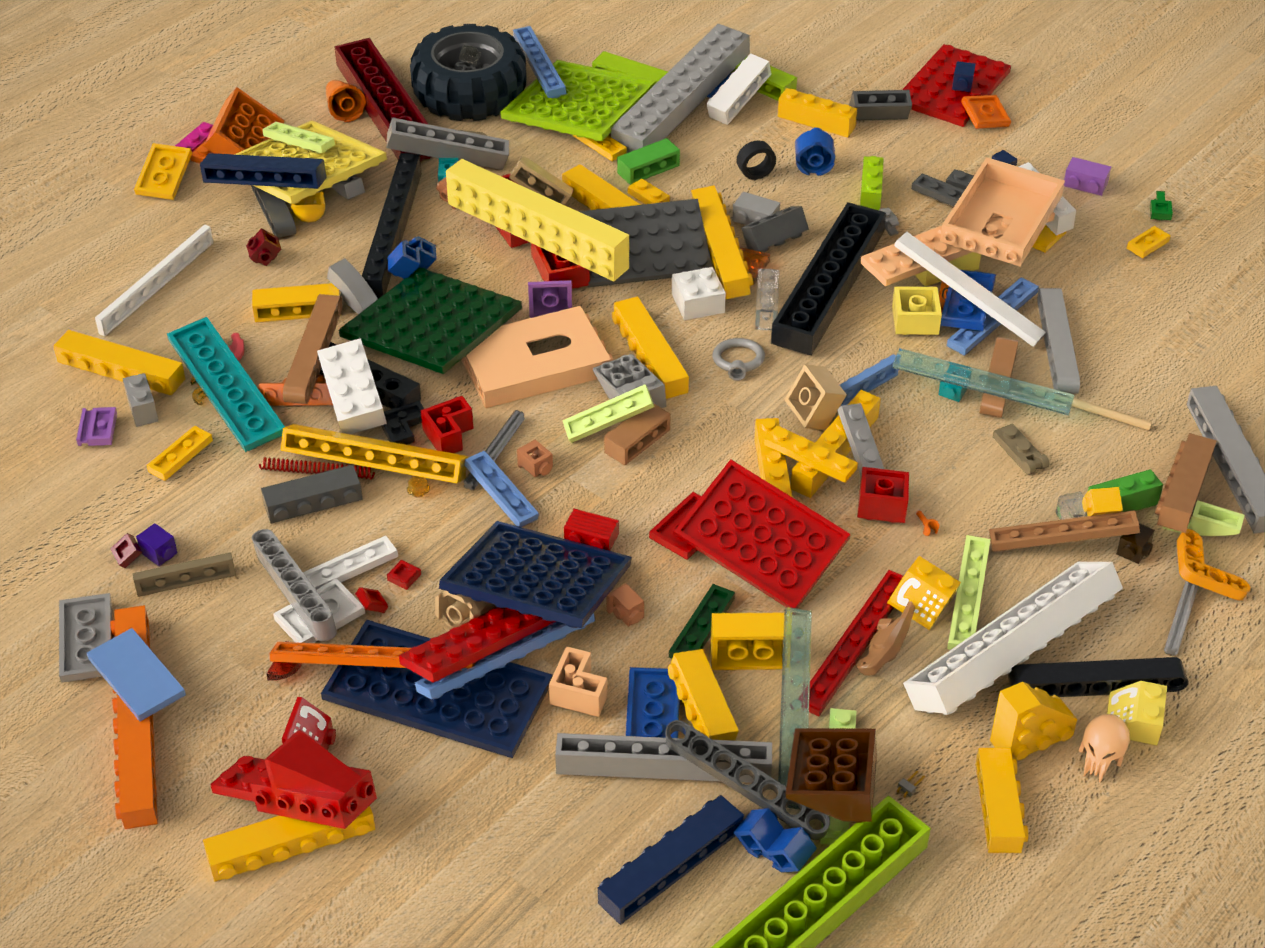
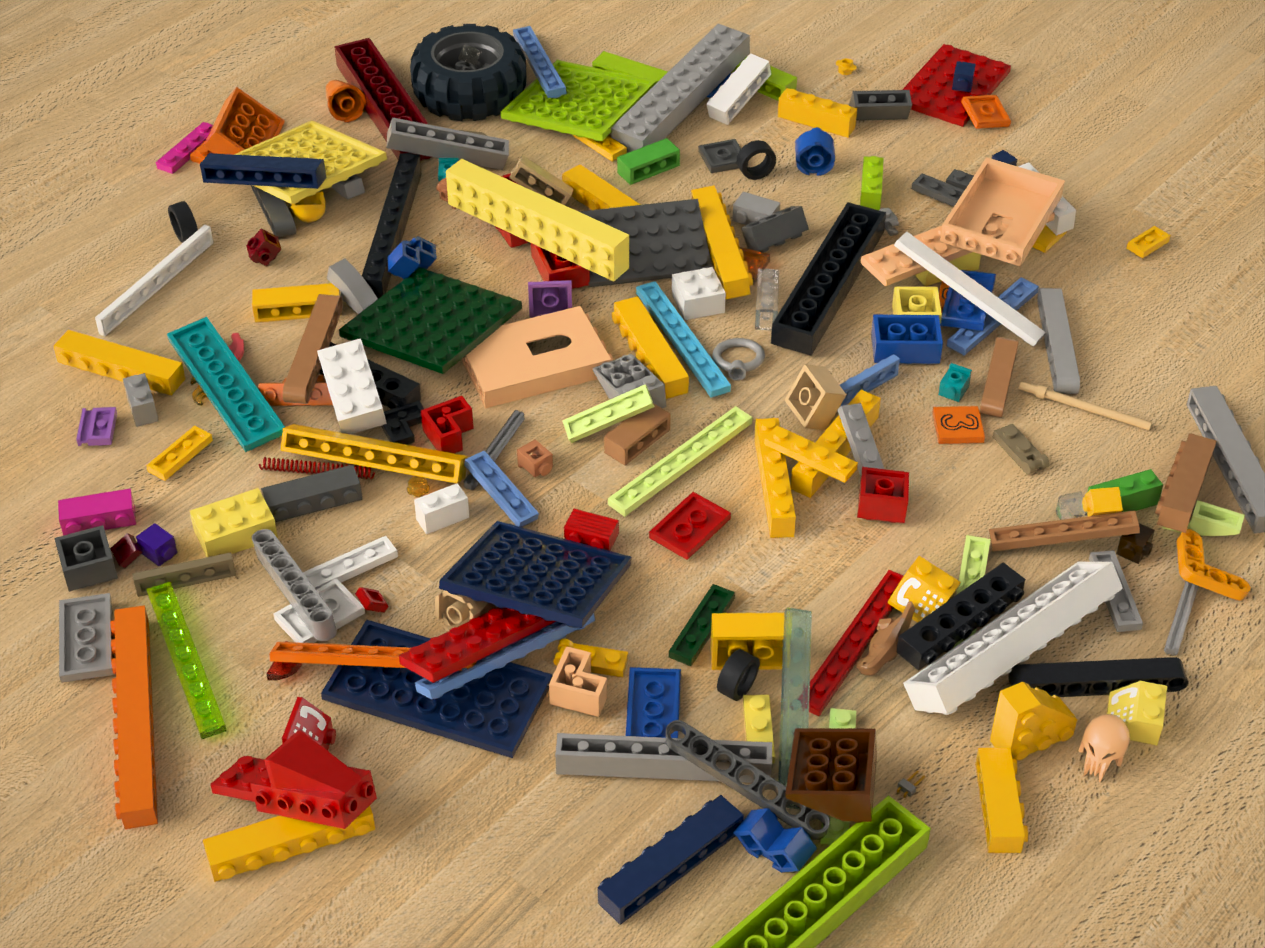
(86, 558): none -> dark grey brick
(108, 509): none -> dark pink brick
(136, 674): medium blue tile -> none
(163, 171): yellow plate -> none
(182, 220): none -> black tyre
(186, 661): none -> clear neon green plate
(231, 523): none -> light yellow brick
(298, 137): yellowish green plate -> none
(404, 574): red tile -> none
(441, 508): none -> white brick
(603, 660): none -> yellow plate
(625, 605): nougat brick -> none
(647, 192): yellow plate -> none
(679, 461): none -> yellowish green plate
(683, 339): none -> medium azure plate
(702, 695): yellow brick -> none
(720, 155): none -> dark grey tile
(738, 674): none -> black tyre
(758, 719): none -> light yellow plate
(762, 535): red plate -> none
(845, 66): none -> yellow plate
(908, 337): none -> blue brick
(928, 524): orange hand -> none
(958, 424): none -> orange tile
(960, 616): none -> black brick
(983, 381): clear light blue tile -> none
(1087, 176): medium lavender brick -> none
(1122, 606): none -> light grey plate
(1160, 208): green plate -> none

